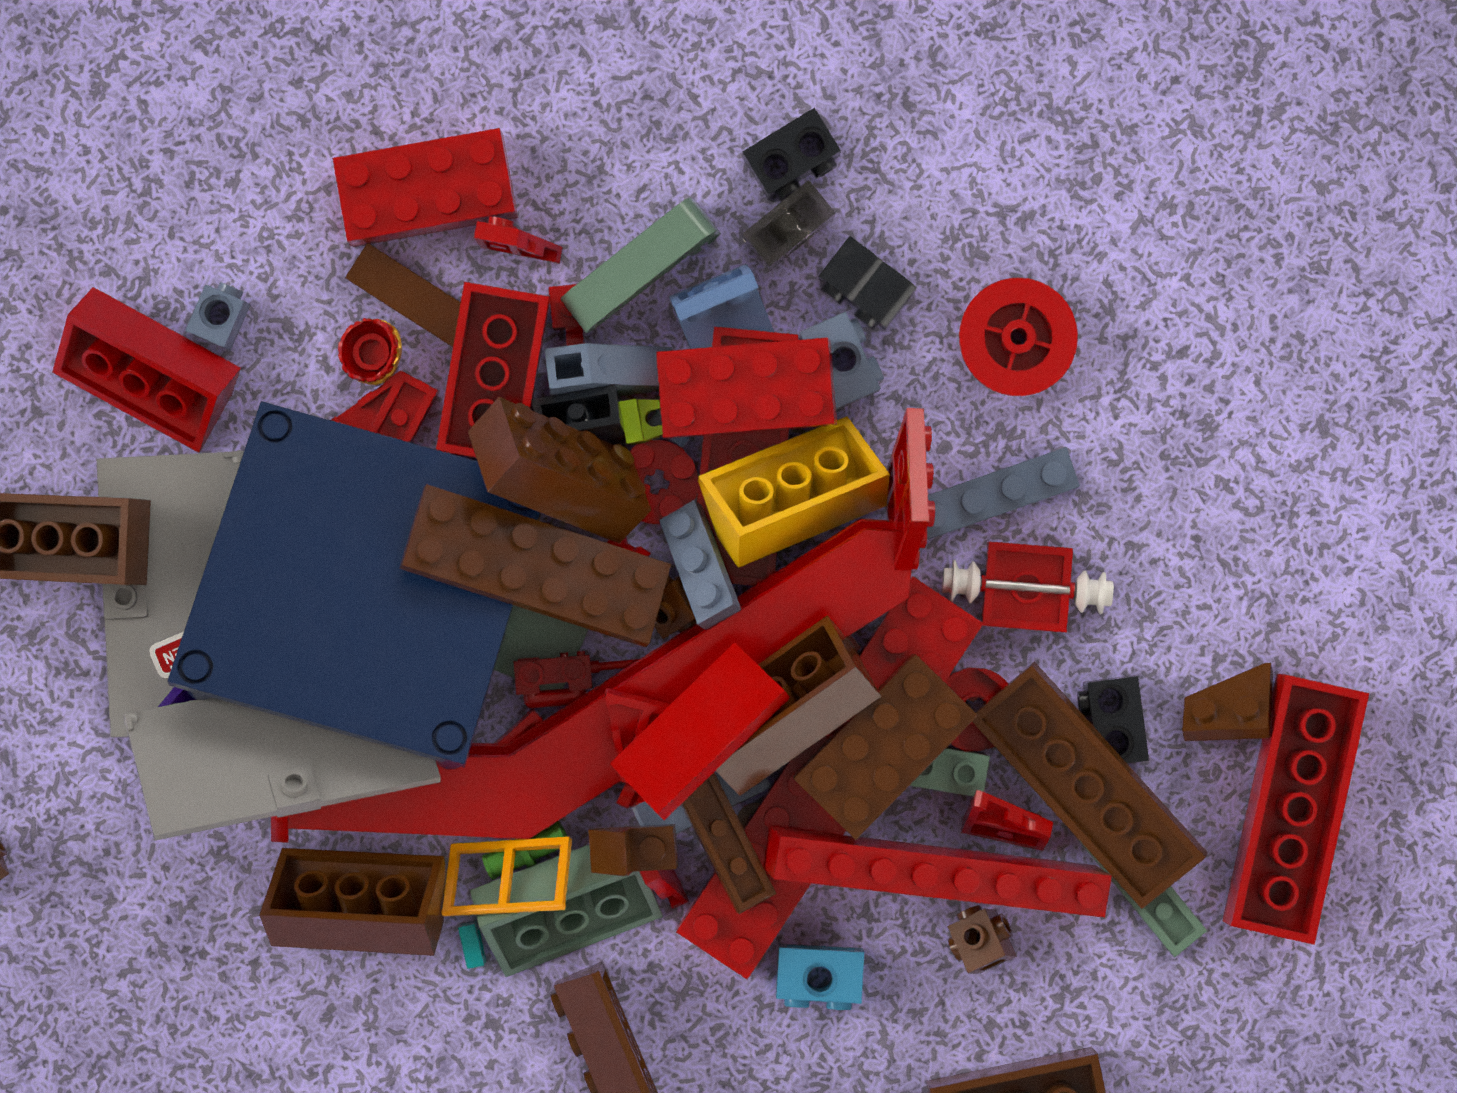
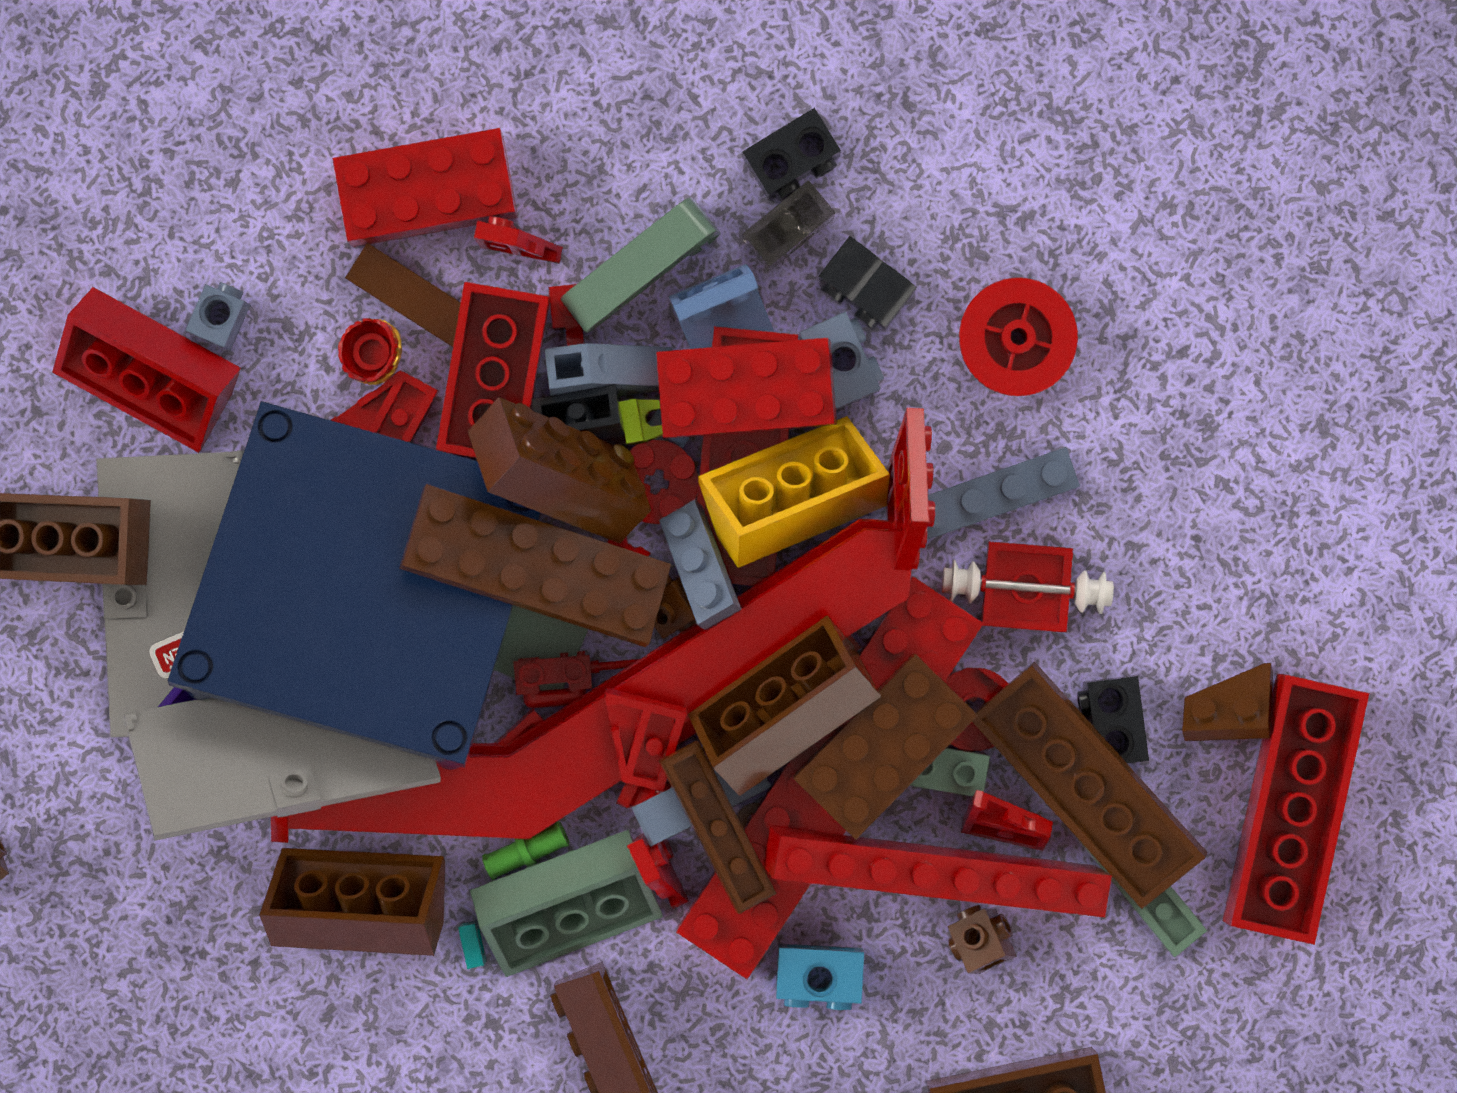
(509, 848): light orange window -> none
(633, 849): reddish brown slope -> none
(699, 731): red tile -> none

